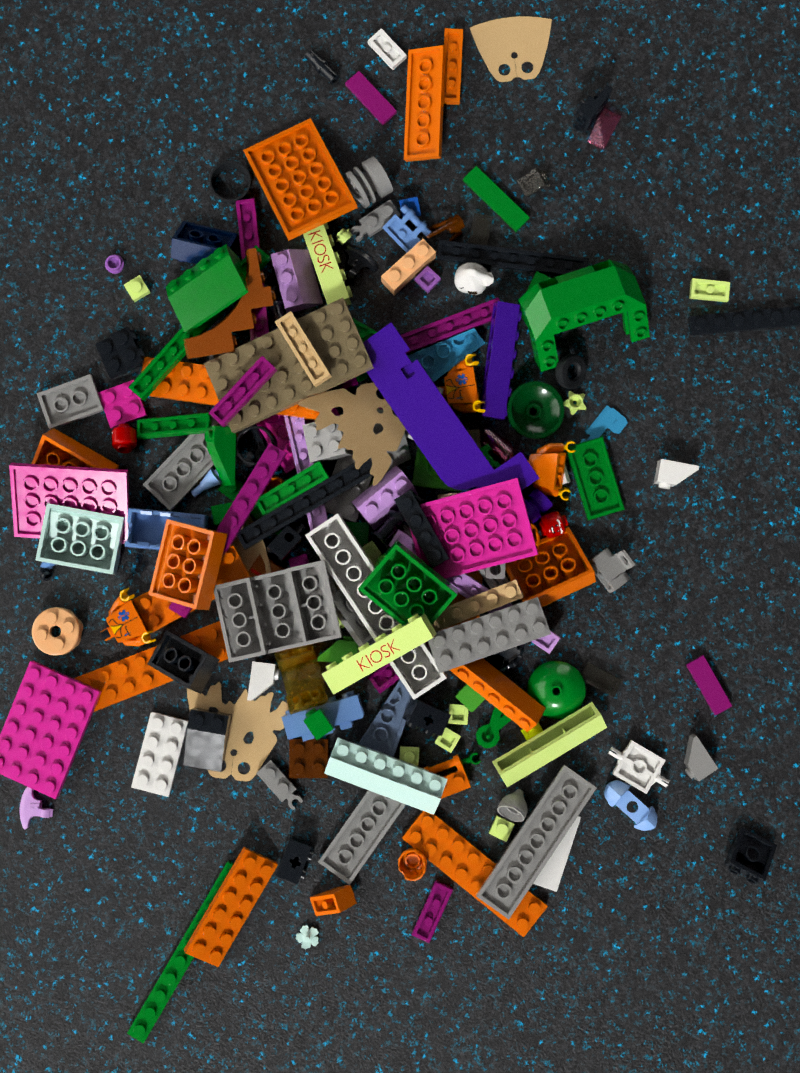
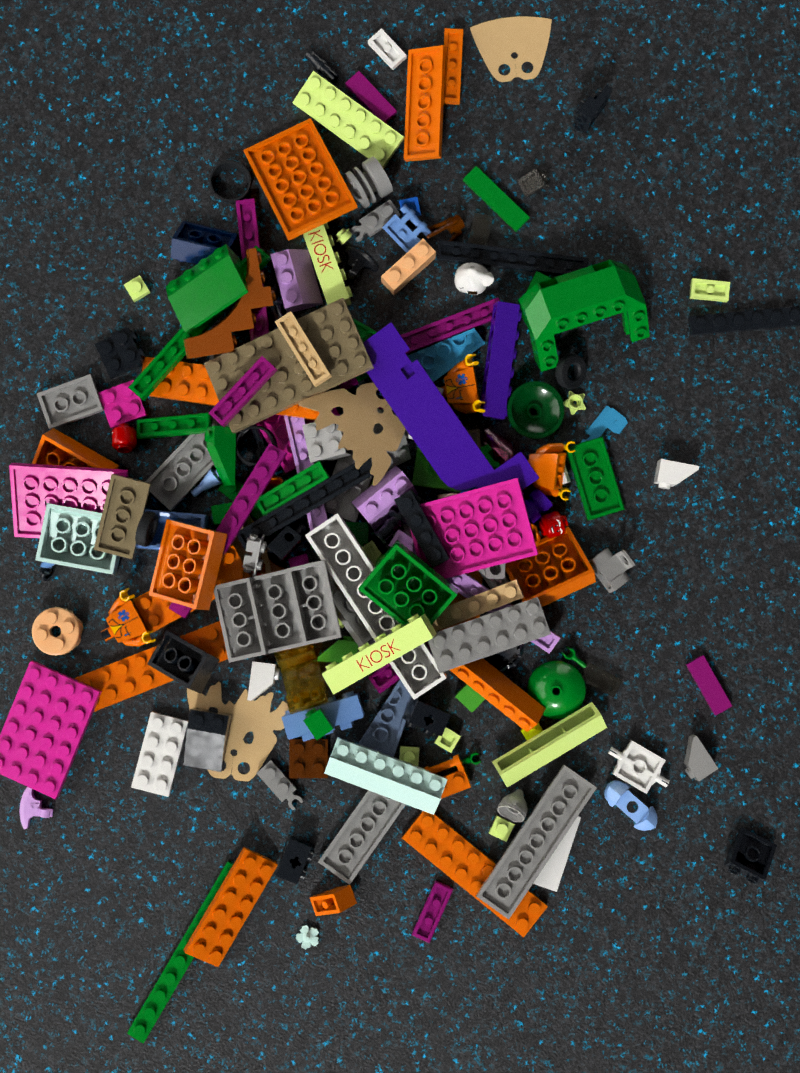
(114, 264): medium lavender plate -> none
(121, 514): none -> dark tan plate
(146, 528): none -> black tyre
(256, 547): none -> light grey hinge
(347, 119): none -> yellowish green plate
(412, 864): orange hair -> none
(427, 279): medium lavender plate -> none
(458, 714): yellowish green plate -> none
(488, 734): green piece -> none
(571, 655): none -> green hand
(604, 128): clear pink slope -> none

